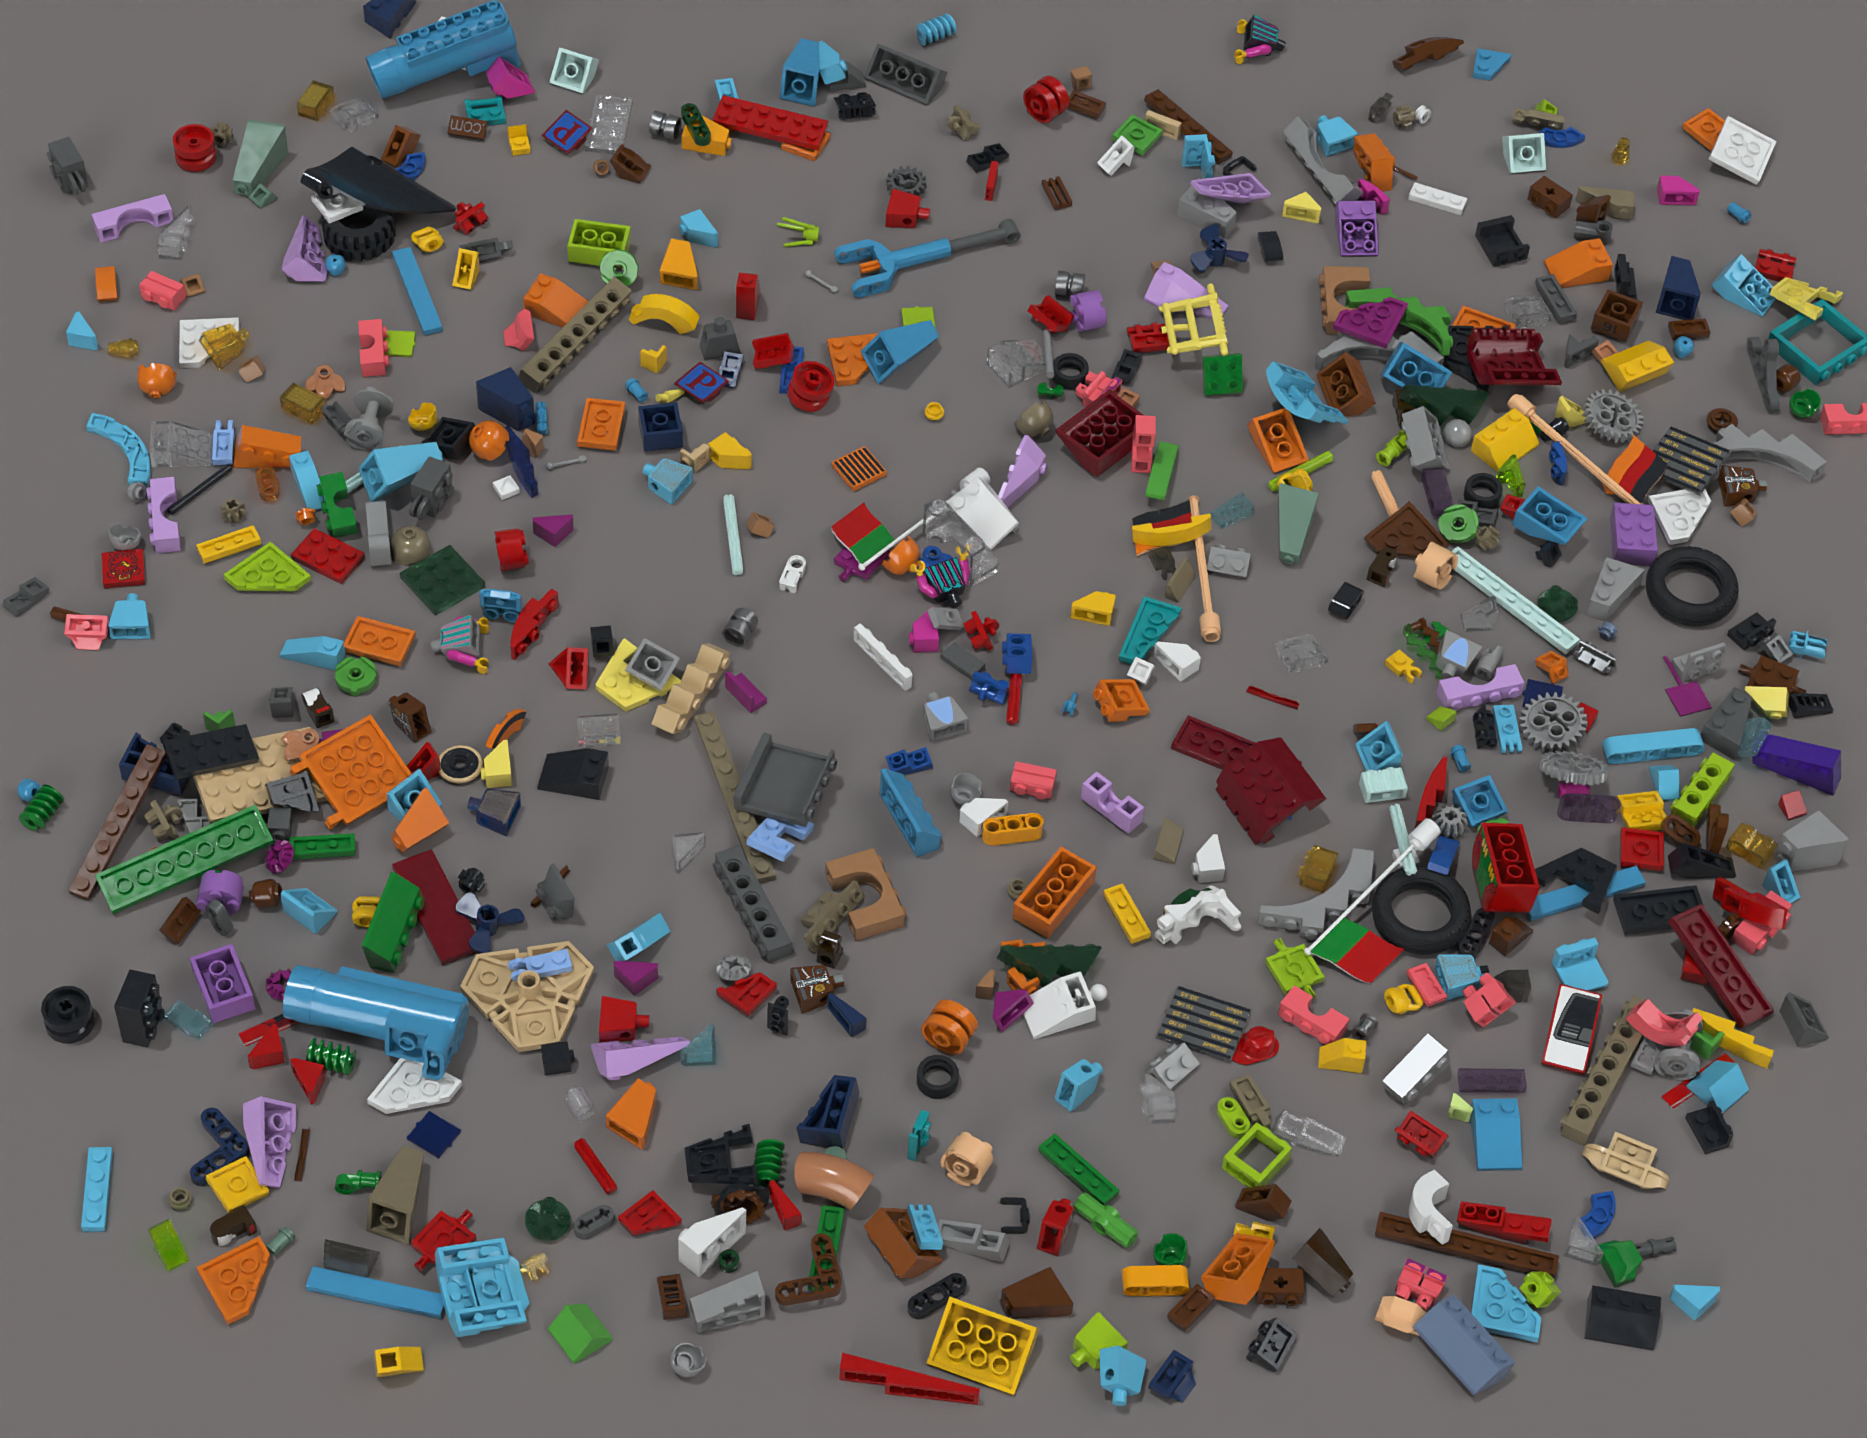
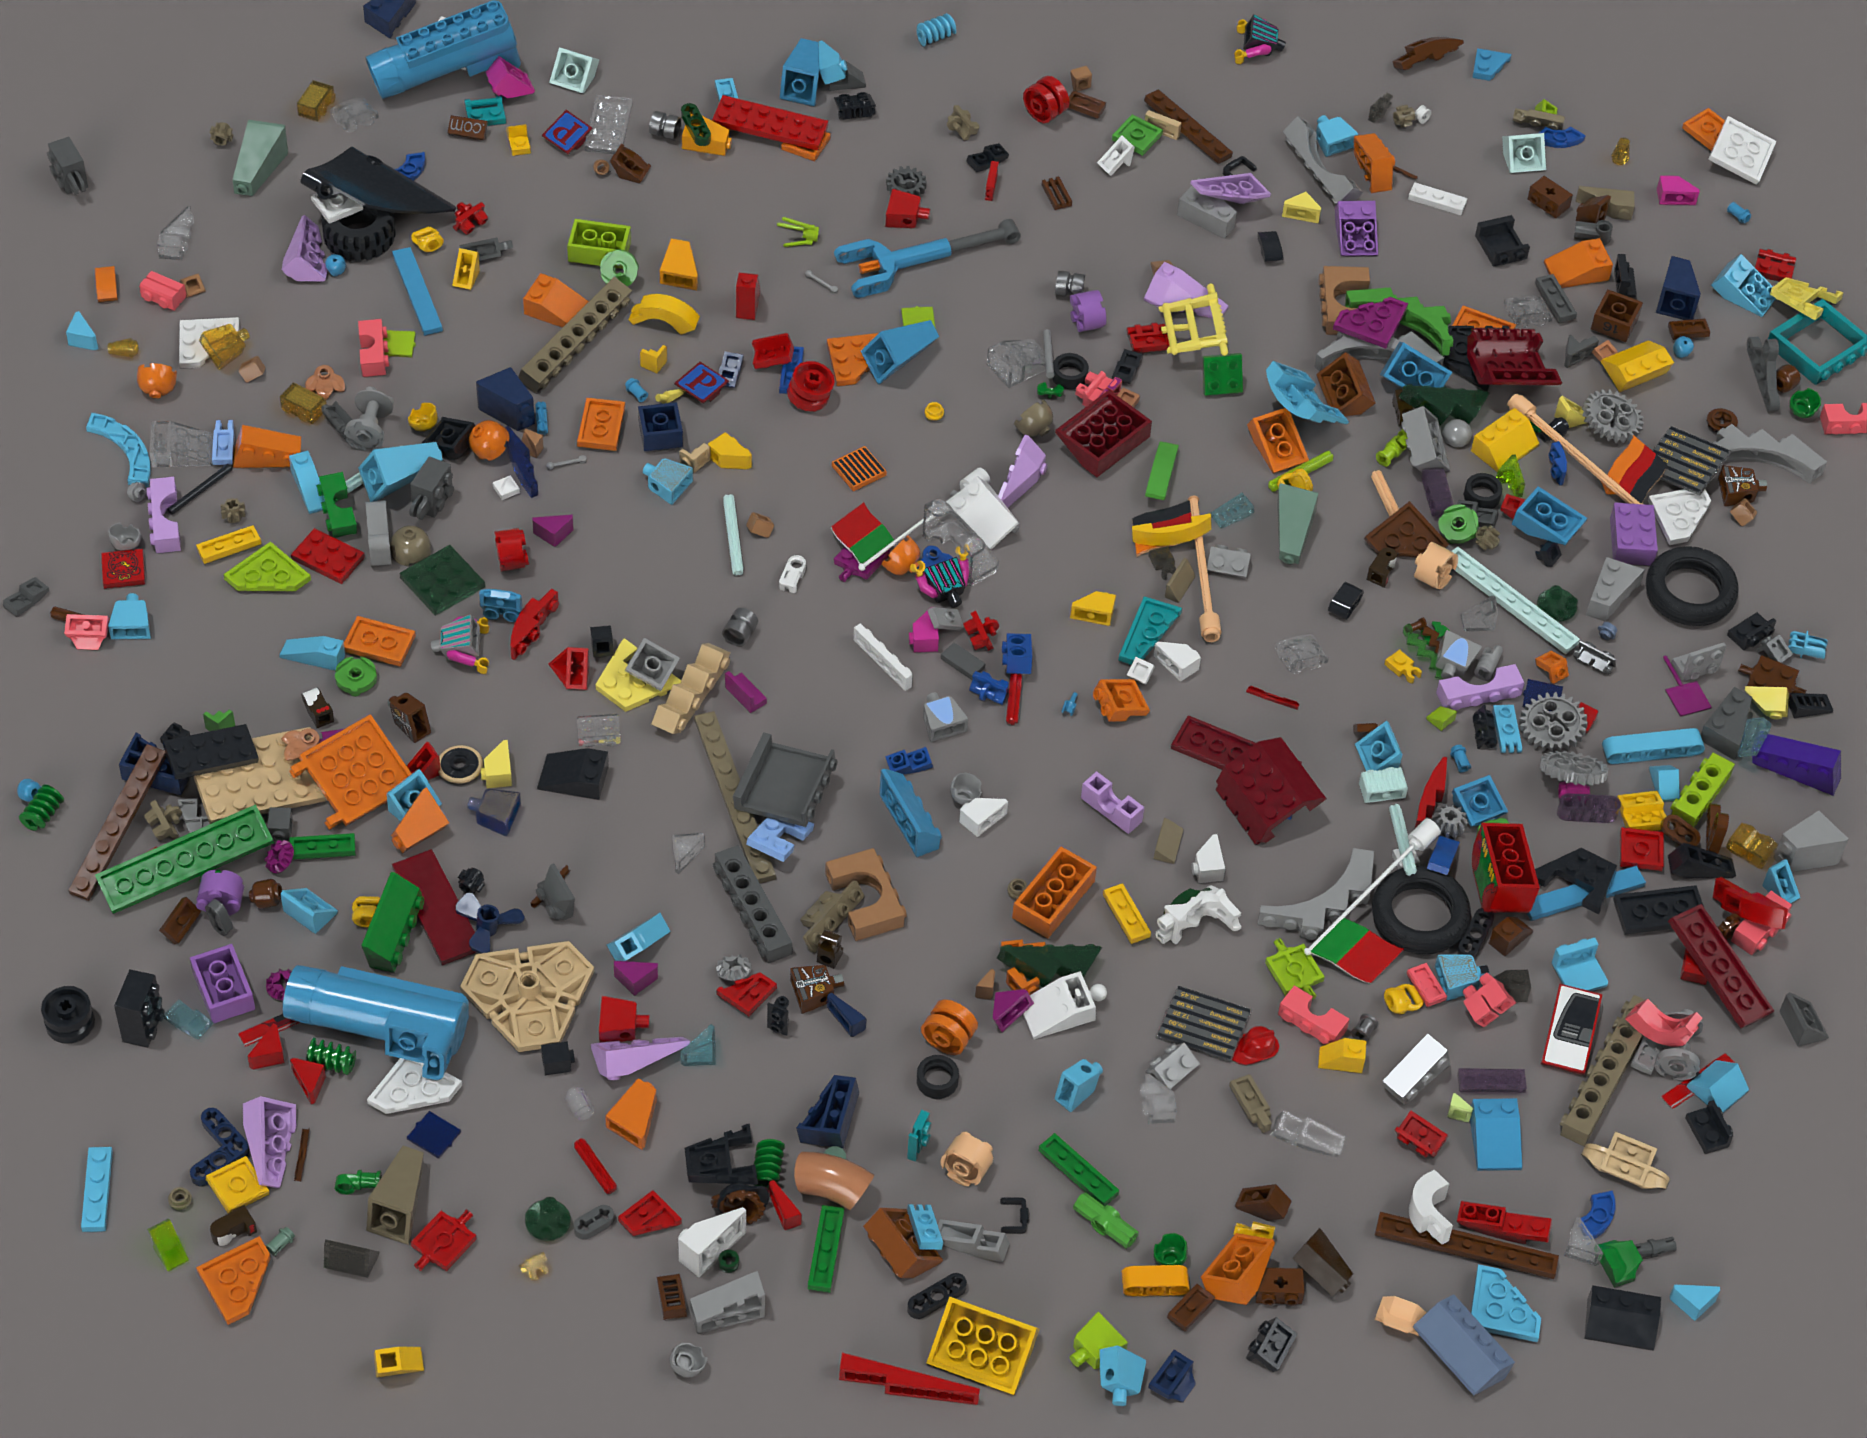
(151, 210): lavender arch -> none
(194, 147): red wheel -> none
(262, 196): sand green slope -> none
(267, 484): clear orange plate -> none
(281, 702): dark grey slope -> none
(293, 793): wing -> none
(305, 516): orange plate -> none
(375, 1292): dark azure tile -> none
(401, 142): dark orange slope -> none
(480, 1286): medium azure slope -> none
(504, 730): orange tile -> none
(520, 332): coral slope -> none
(543, 964): light blue hinge -> none
(579, 1331): bright green slope -> none
(698, 229): medium azure slope -> none
(718, 338): dark grey torso -> none
(823, 1277): reddish brown beam -> none
(905, 74): dark grey slope -> none
(1012, 829): light orange beam -> none
(1033, 780): coral brick -> none
(1037, 1297): reddish brown slope -> none
(1052, 315): red bracket -> none
(1058, 1217): red torso -> none
(1142, 443): coral arch -> none
(1198, 153): medium azure bracket -> none
(1215, 252): dark blue piece -> none
(1231, 1116): lime plate -> none
(1245, 1173): lime window -> none
(1318, 868): clear yellow brick -> none
(1372, 193): dark pink slope -> none
(1427, 1292): coral hips -> none
(1539, 1289): lime brick -> none
(1706, 1044): bright green panel -> none
(1735, 1041): yellow slope -> none
(1792, 805): slope -> none

